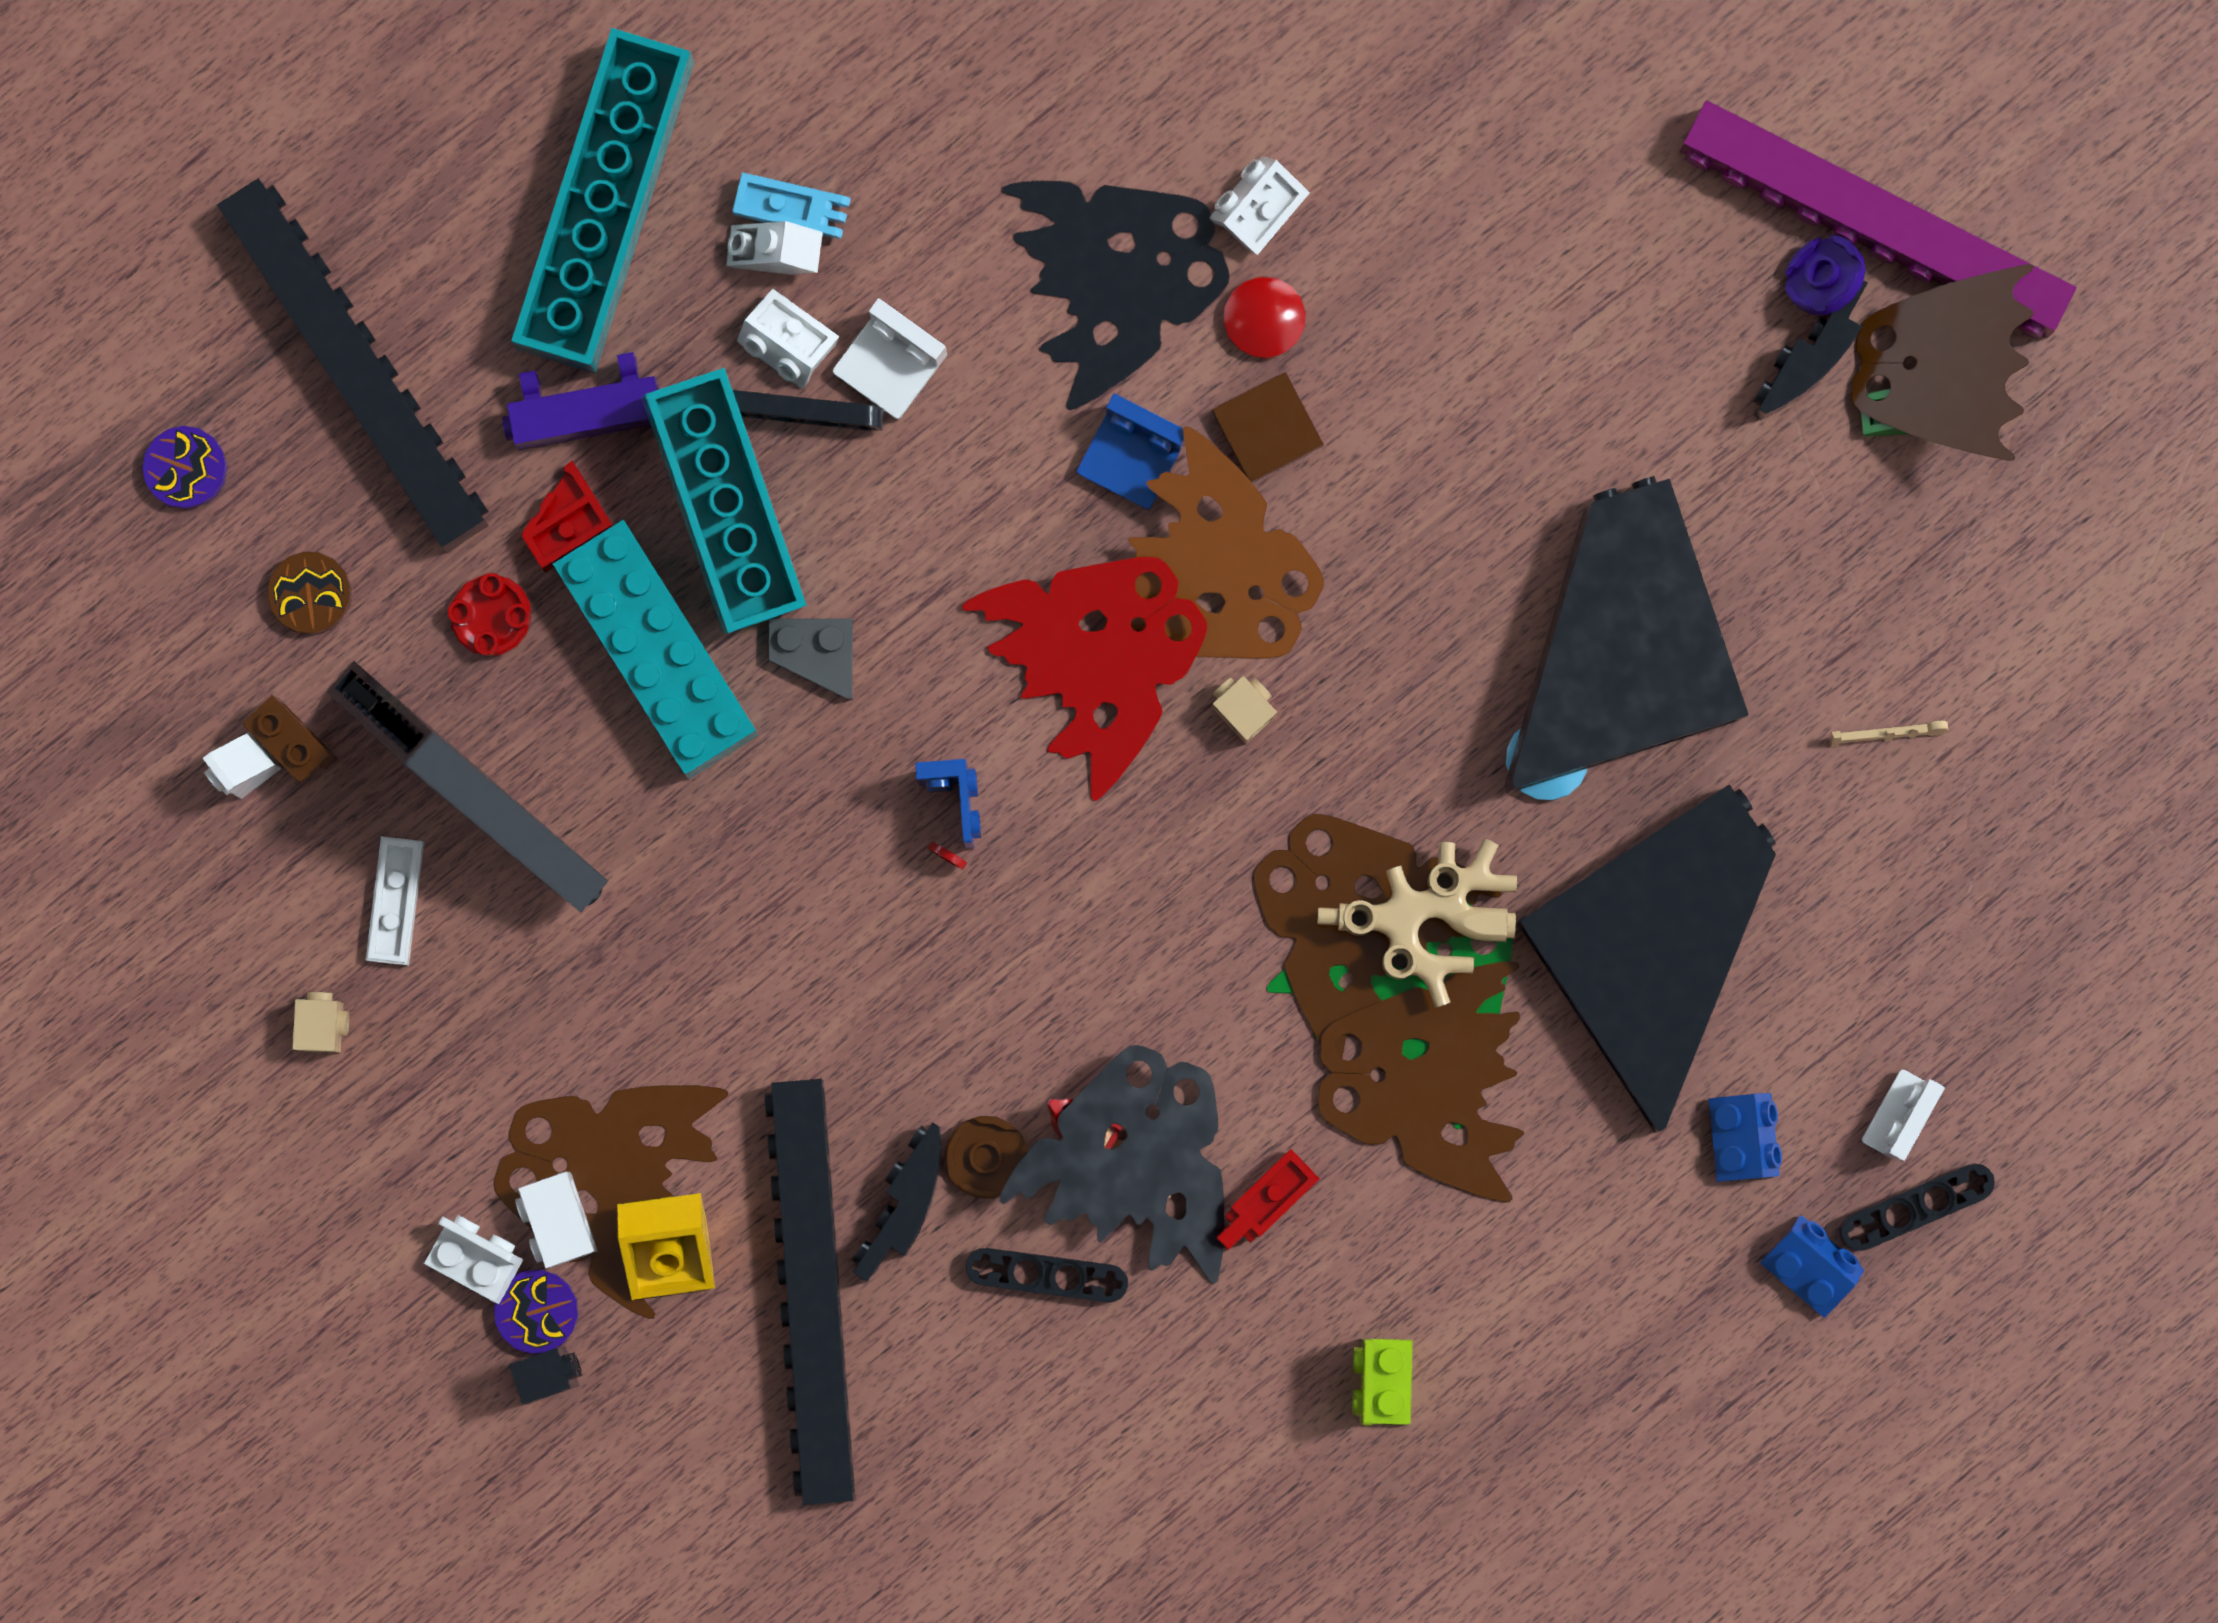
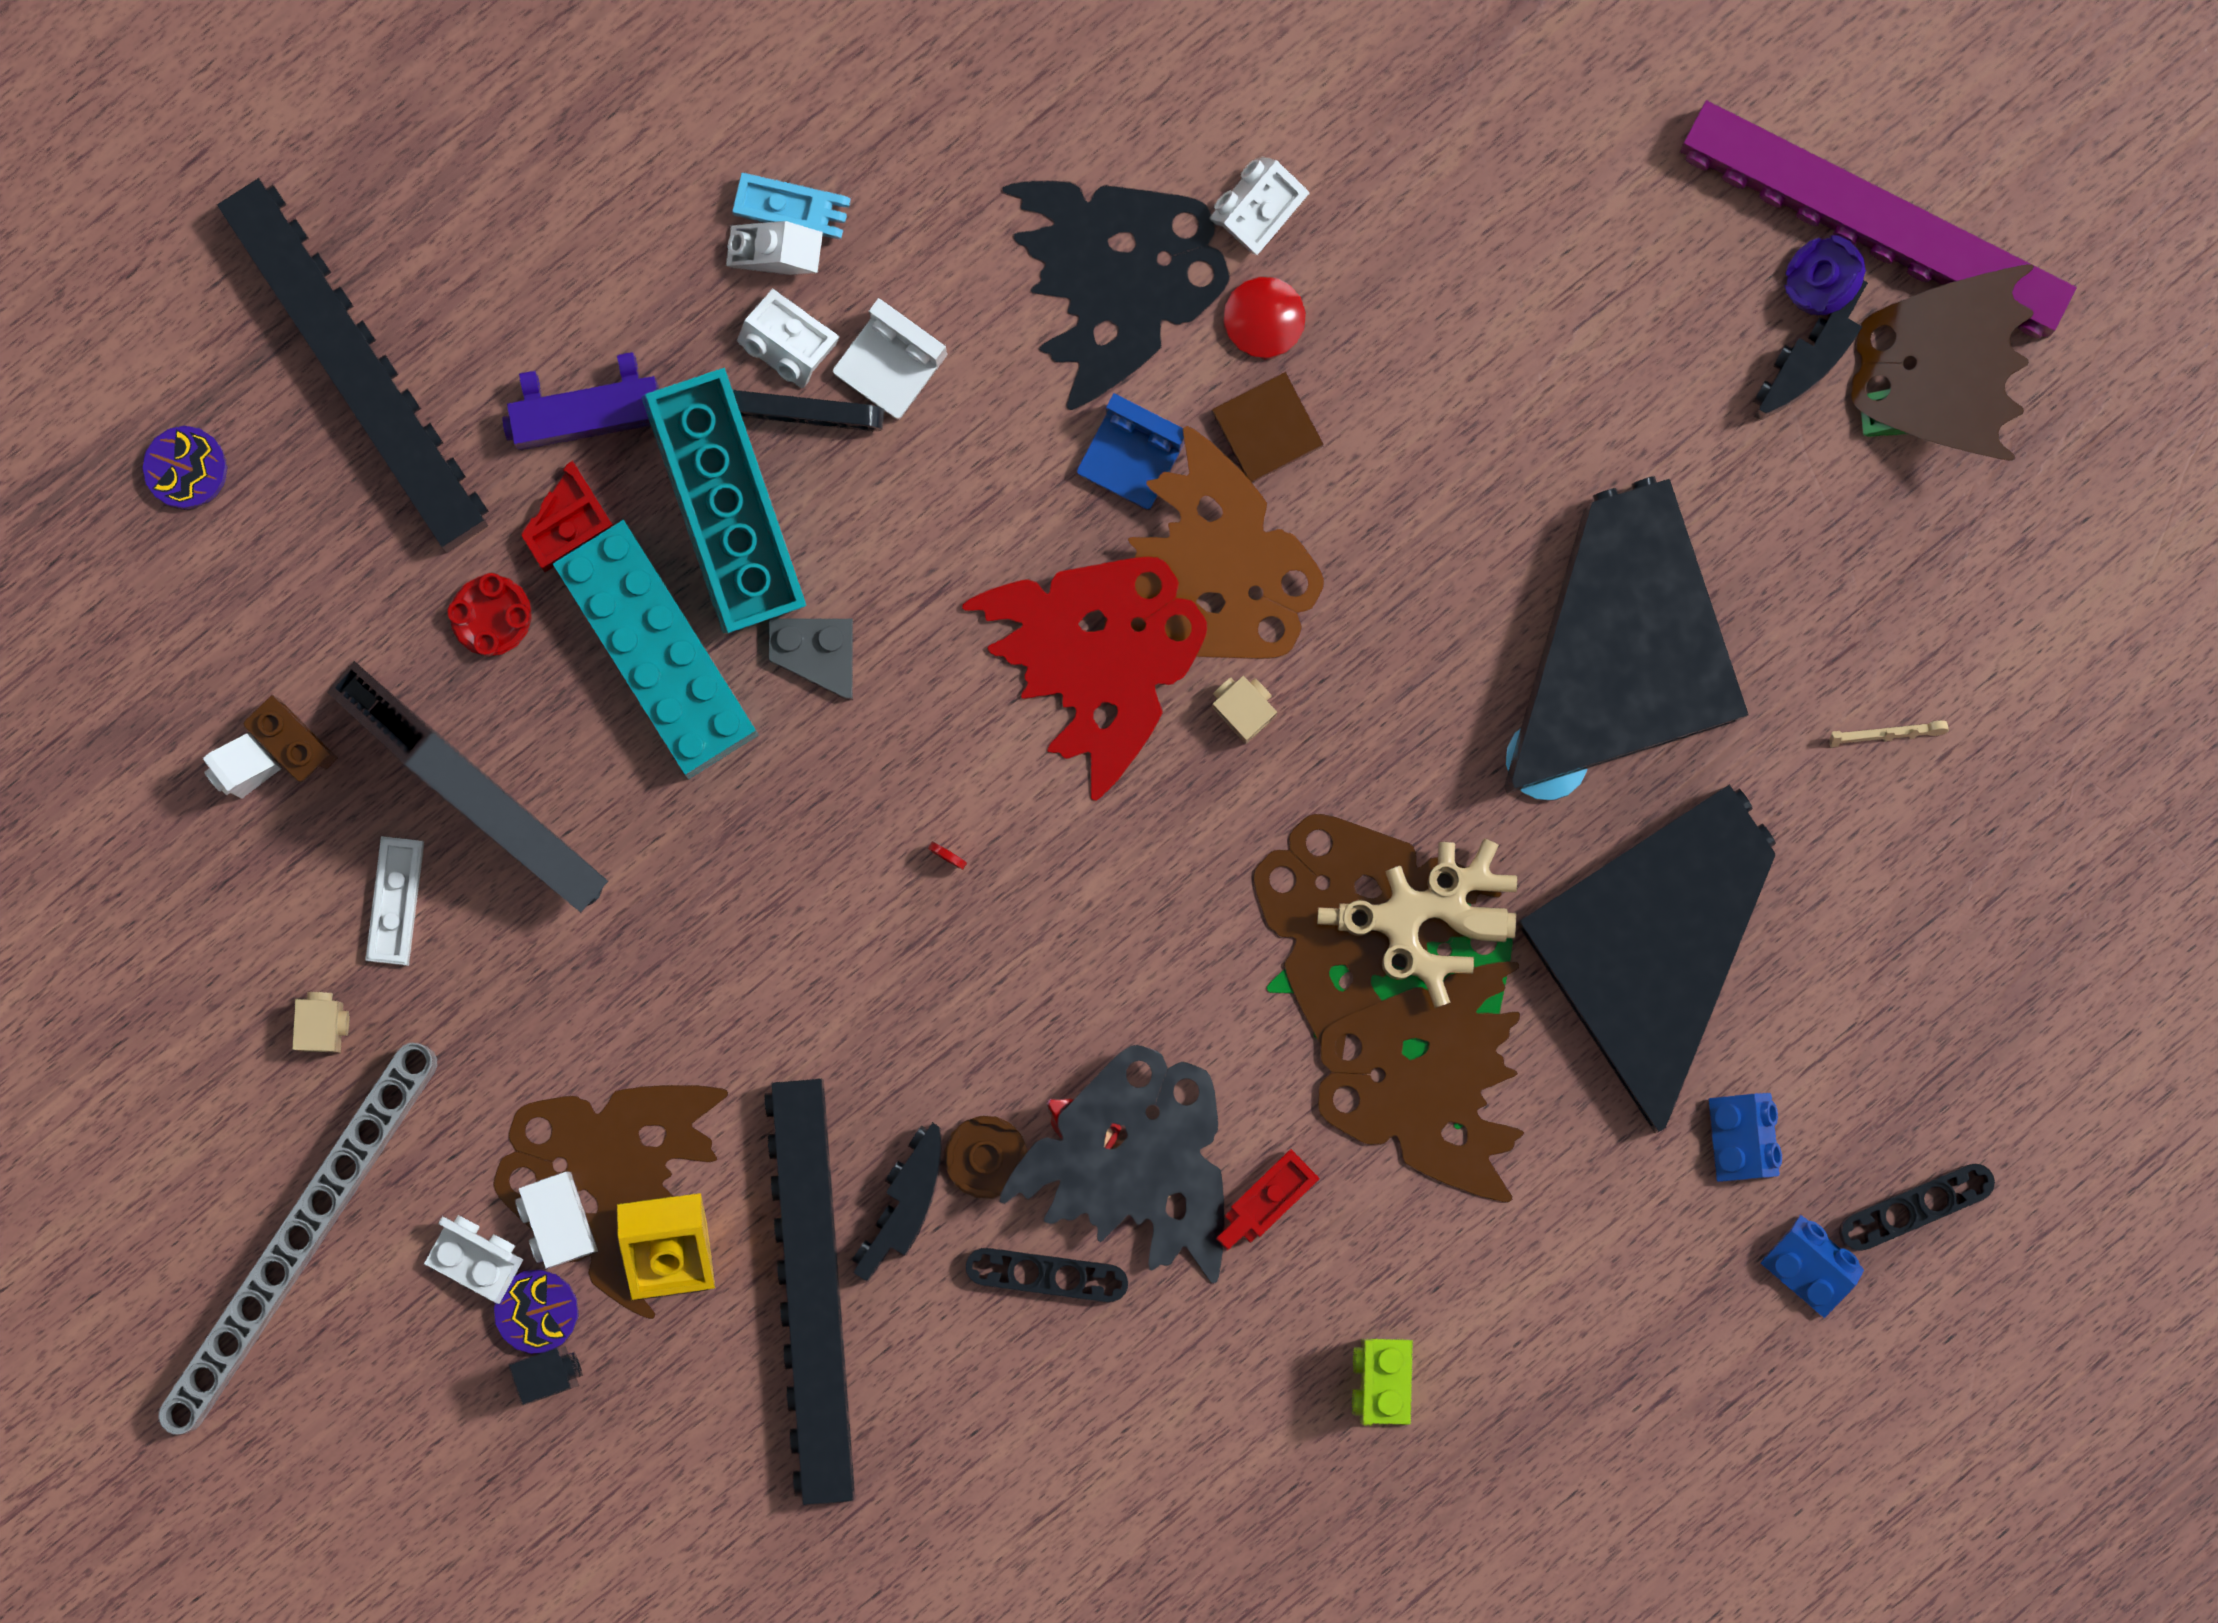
(280, 1249): none -> light grey beam
(309, 593): tile -> none
(603, 200): teal brick -> none
(940, 776): blue bracket -> none
(1902, 1115): white bracket -> none

